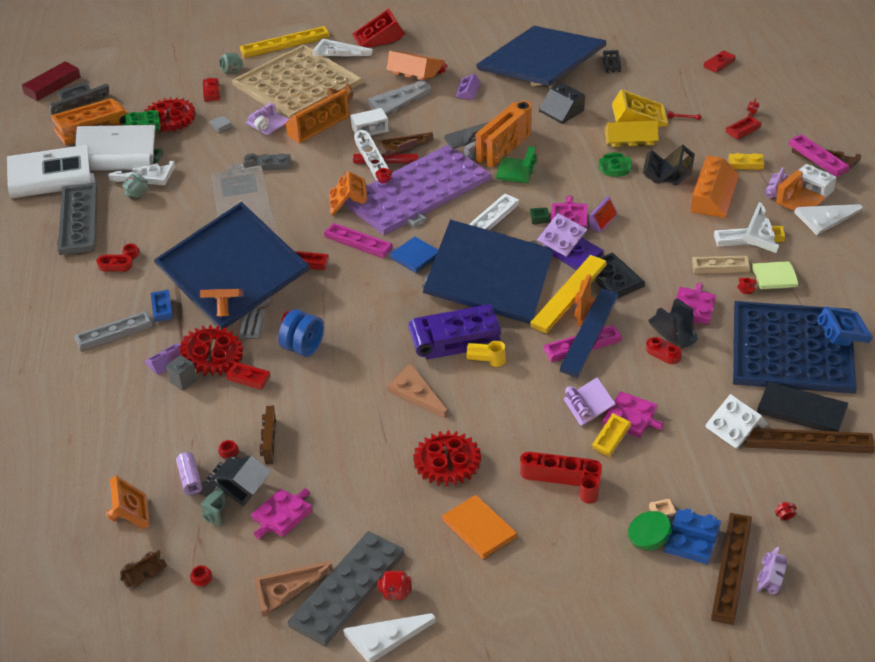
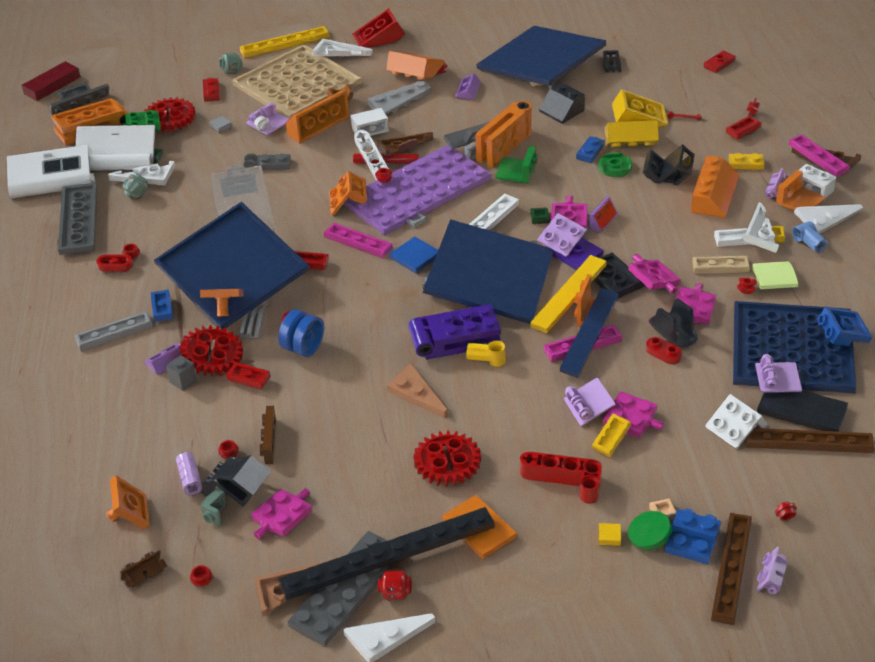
(385, 553): none -> black plate
(590, 149): none -> blue plate
(609, 534): none -> yellow tile
(654, 274): none -> dark pink plate
(777, 376): none -> lavender hinge
(807, 233): none -> medium blue piece

